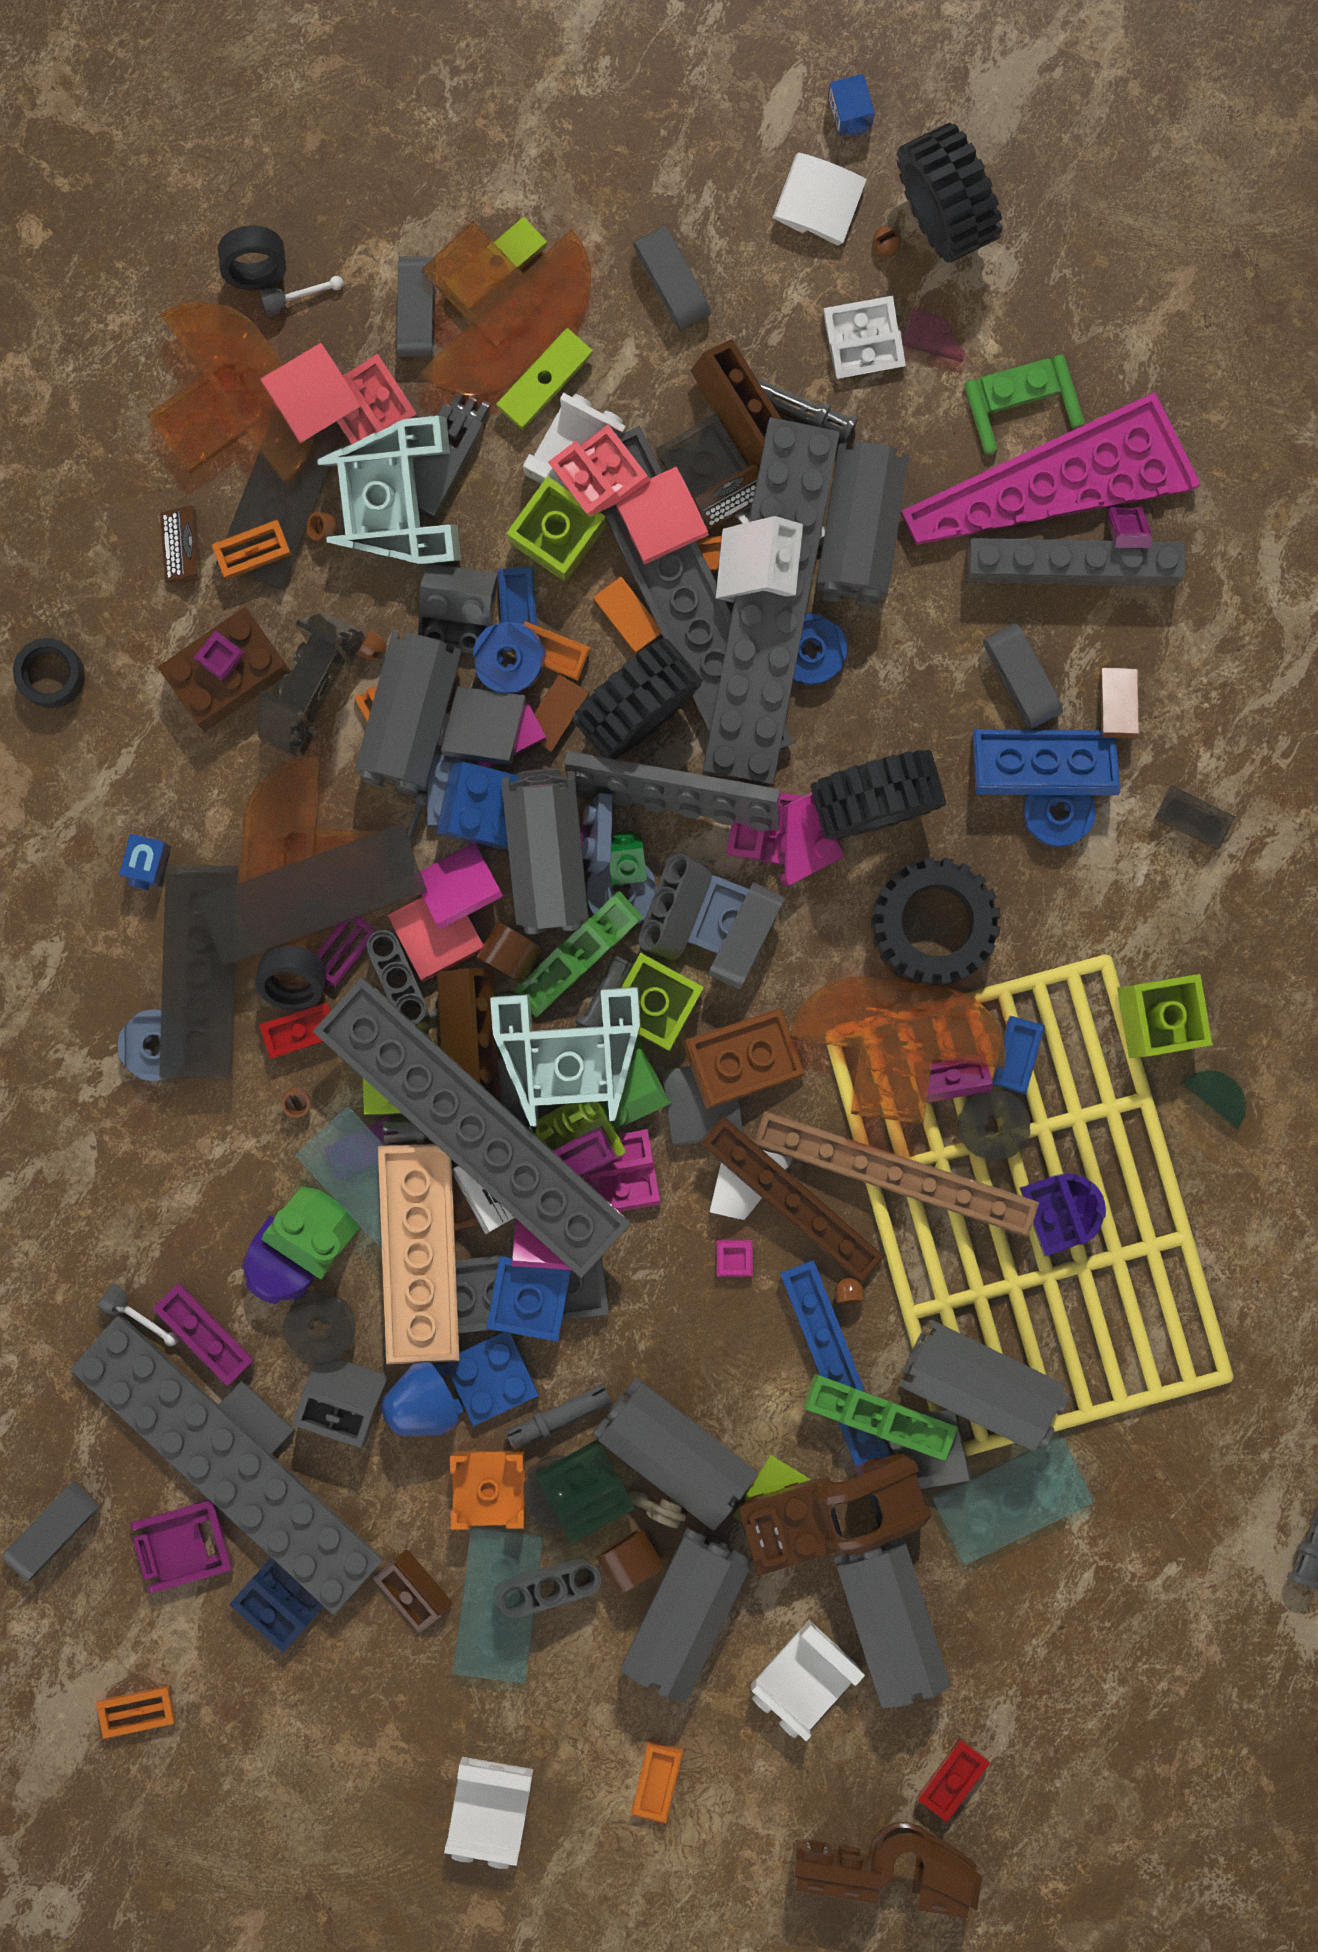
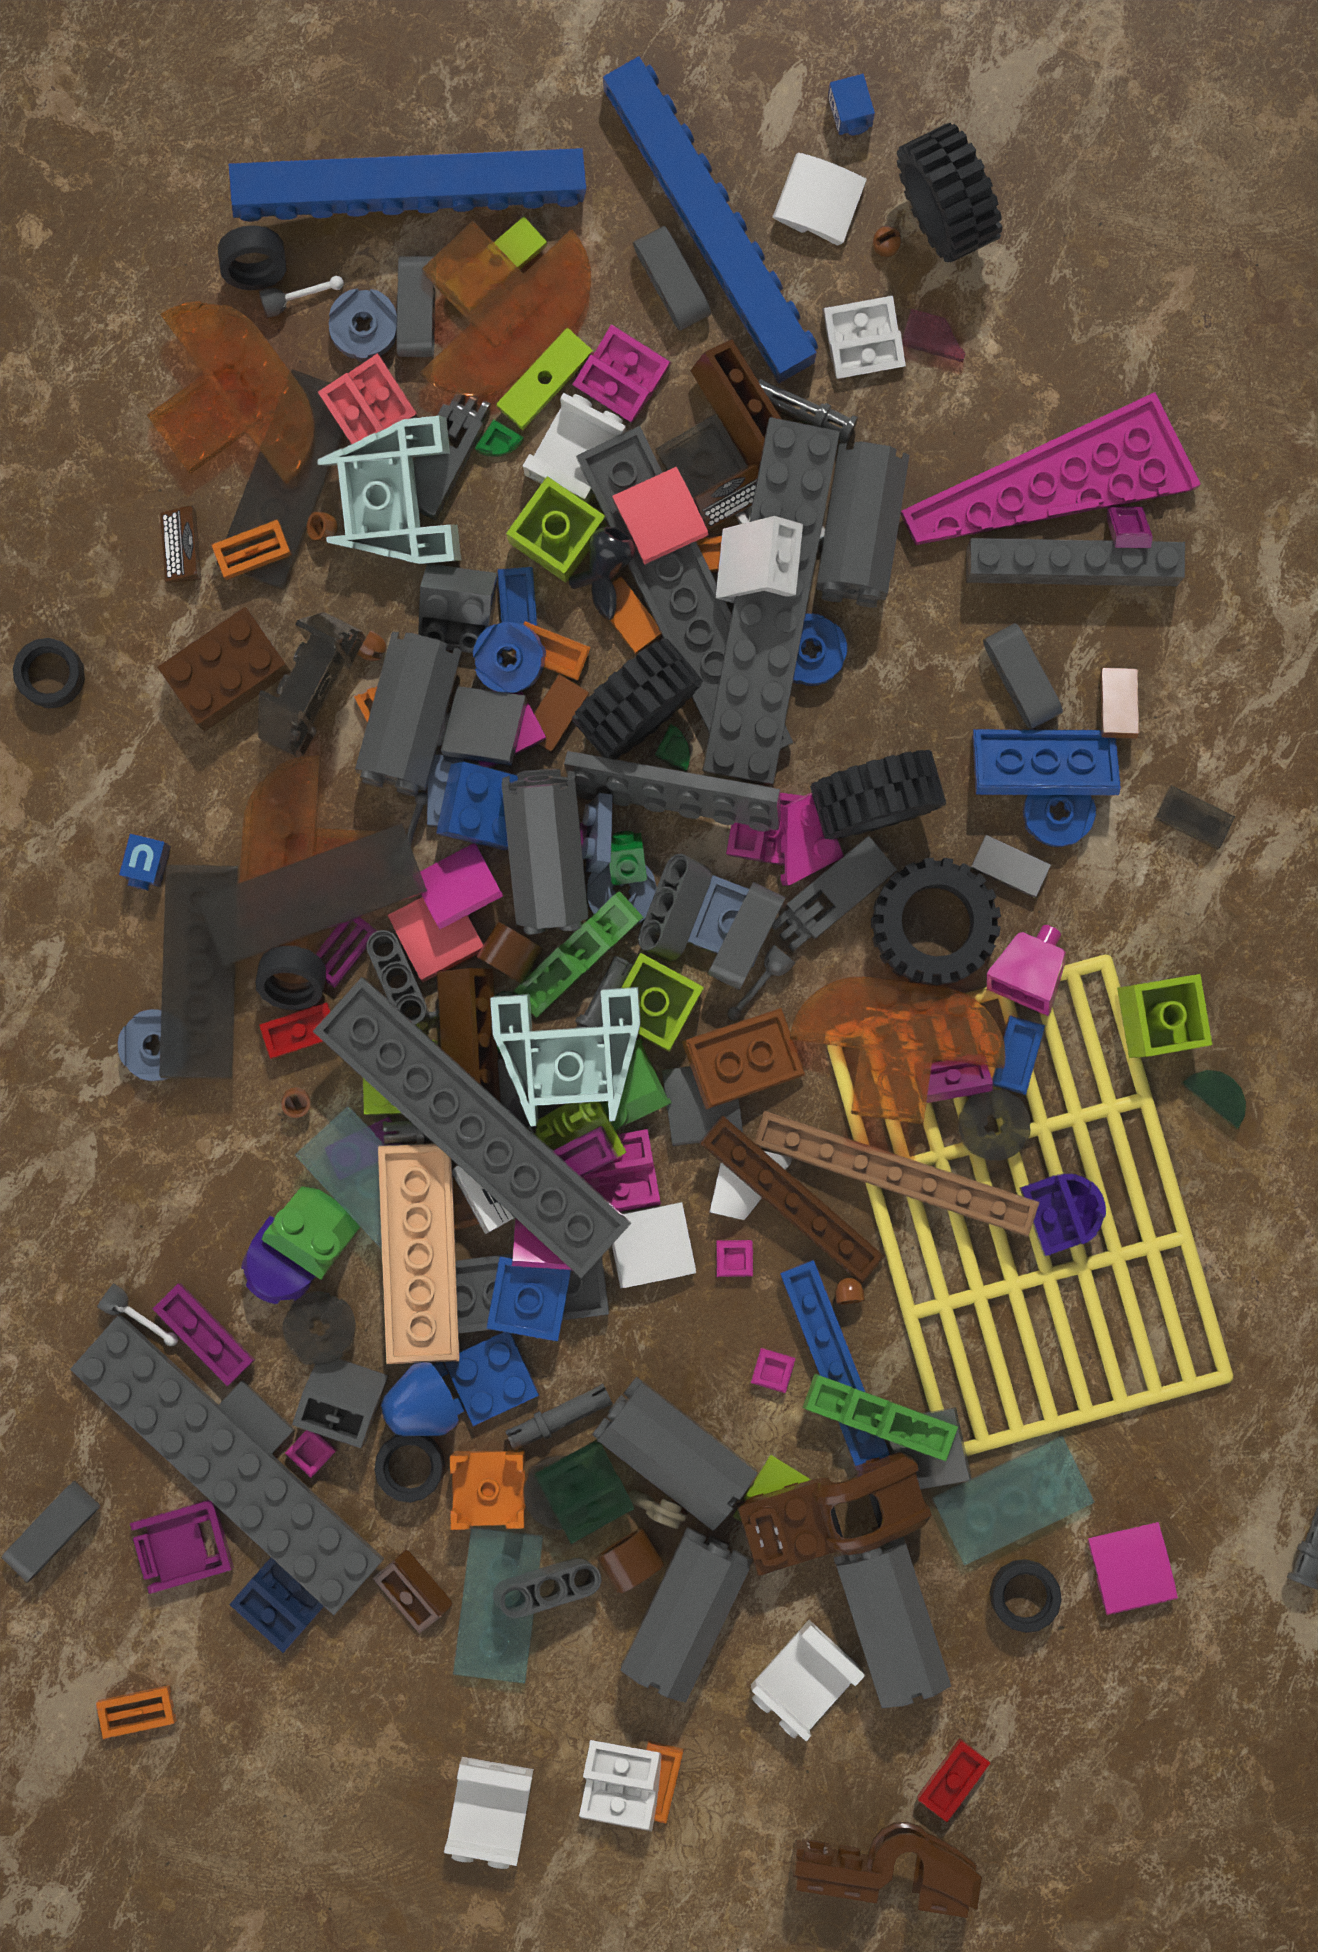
(219, 656): magenta tile -> none
(310, 392): coral slope -> none
(311, 1452): none -> dark pink tile
(363, 304): none -> sand blue plate
(402, 1493): none -> black tyre
(407, 184): none -> blue brick
(498, 440): none -> green tile
(599, 471): coral slope -> none
(609, 553): none -> black piece
(621, 1785): none -> white slope
(622, 373): none -> dark pink slope
(654, 1246): none -> white slope
(674, 749): none -> green tile
(709, 219): none -> blue brick
(773, 1370): none -> dark pink tile
(776, 964): none -> dark grey hinge
(843, 884): none -> dark grey hinge
(984, 1386): dark grey brick -> none
(1010, 866): none -> light grey tile
(1020, 387): bright green plate -> none
(1029, 970): none -> dark pink torso
(1052, 1604): none -> black tyre
(1132, 1568): none -> dark pink slope

